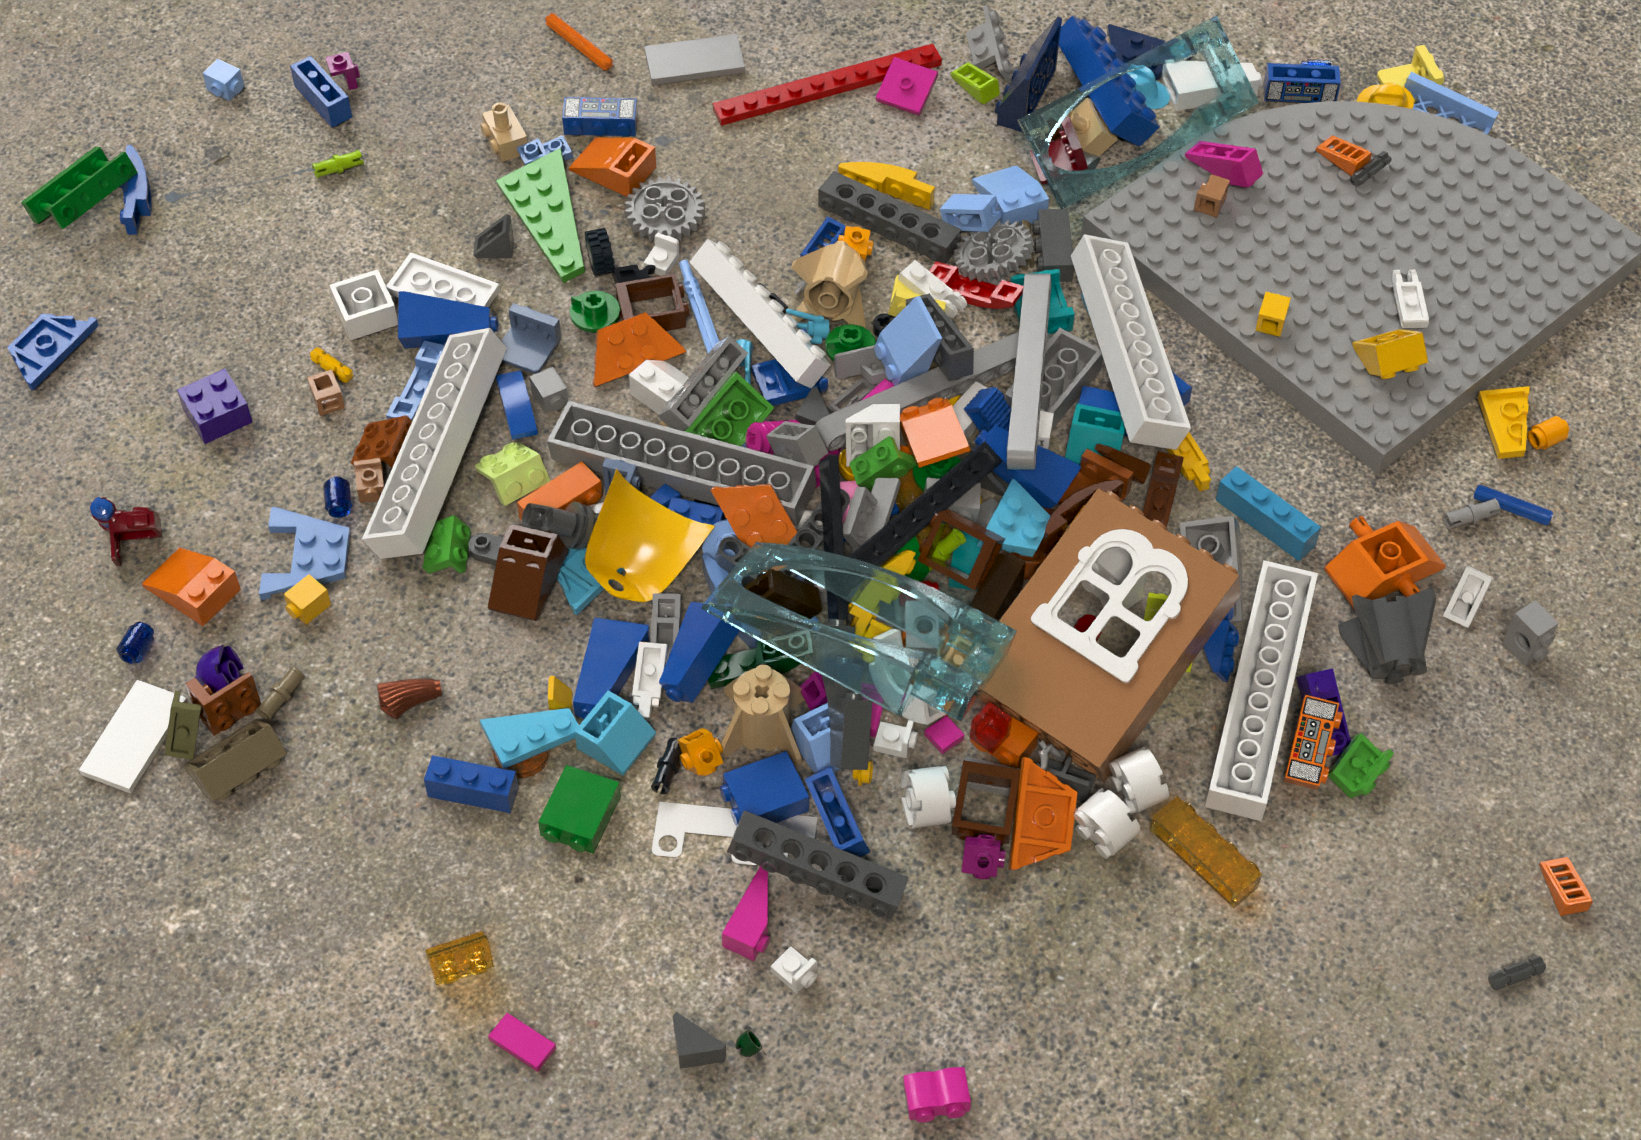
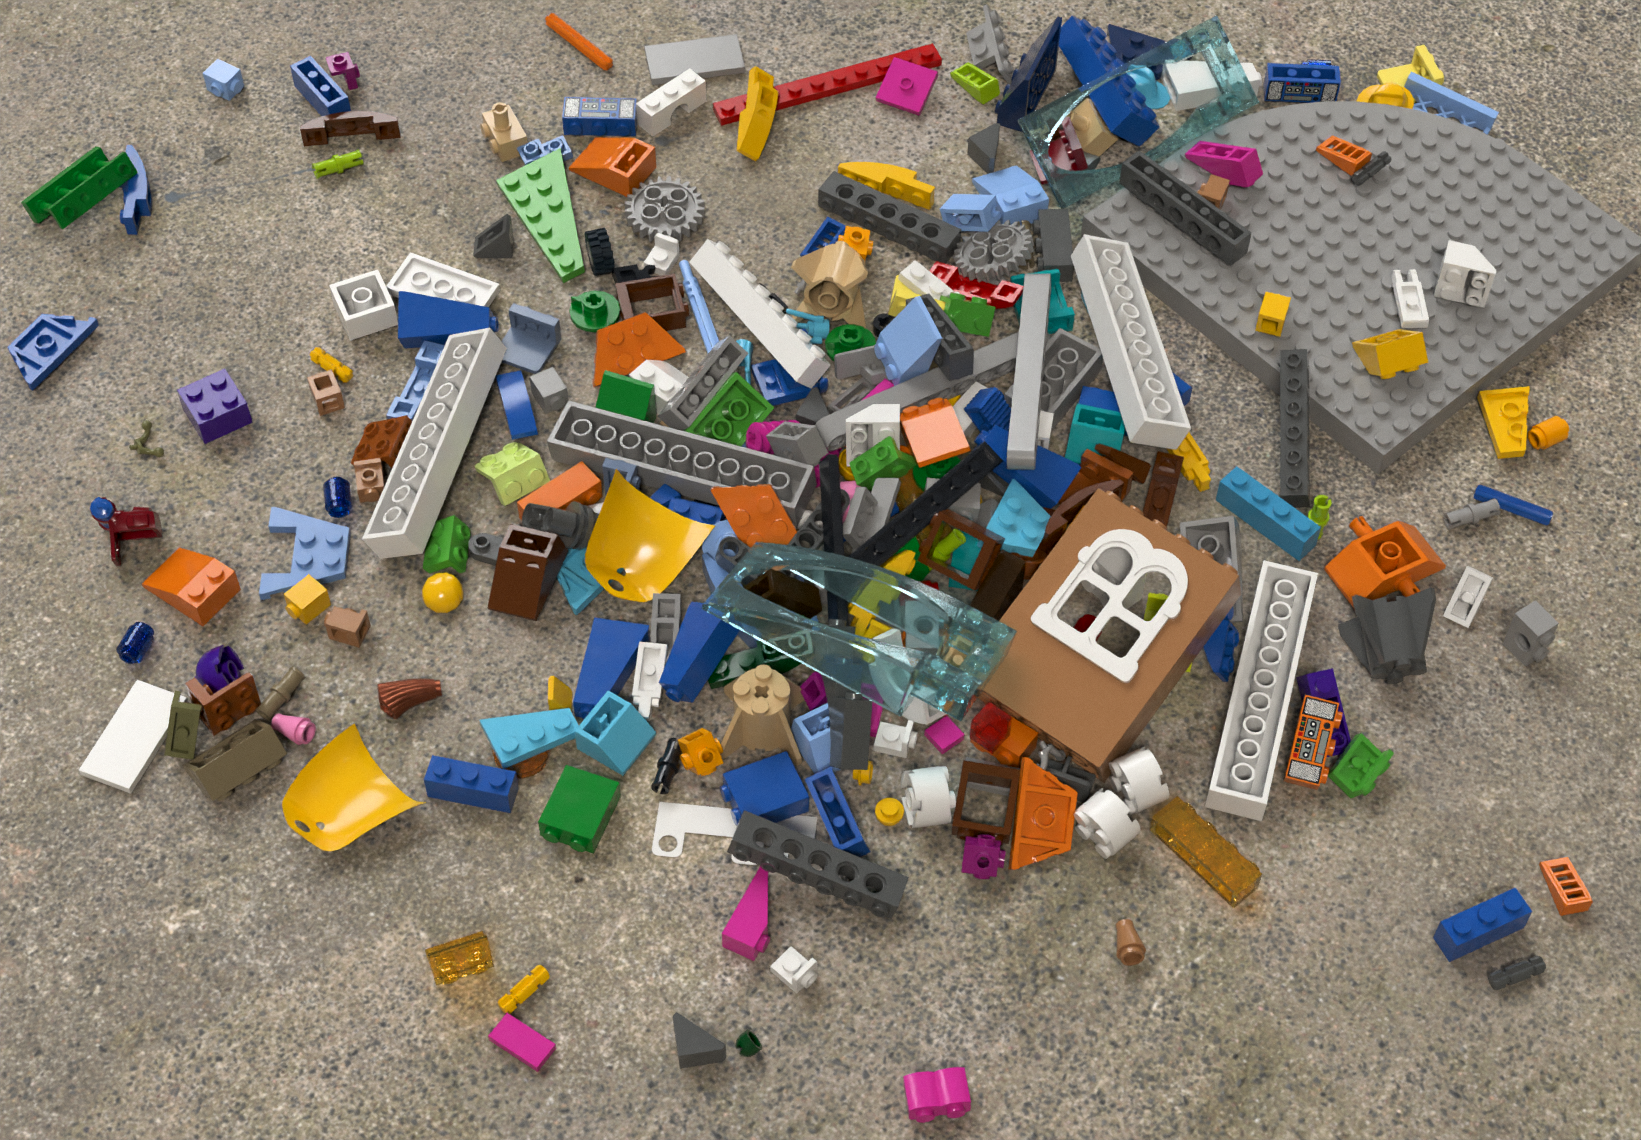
(158, 452): none -> olive piece
(297, 729): none -> bright pink cone
(344, 792): none -> yellow piece
(347, 625): none -> medium nougat brick
(349, 123): none -> reddish brown slope
(442, 592): none -> yellow hair
(523, 989): none -> yellow axle
(627, 397): none -> green slope
(655, 110): none -> white arch
(759, 114): none -> yellow slope
(889, 811): none -> yellow plate
(969, 316): none -> bright green bracket
(983, 147): none -> dark grey slope
(1129, 945): none -> medium nougat cone
(1185, 208): none -> dark grey brick
(1294, 428): none -> dark grey brick
(1319, 512): none -> lime pin
(1464, 275): none -> white slope
(1482, 924): none -> blue brick

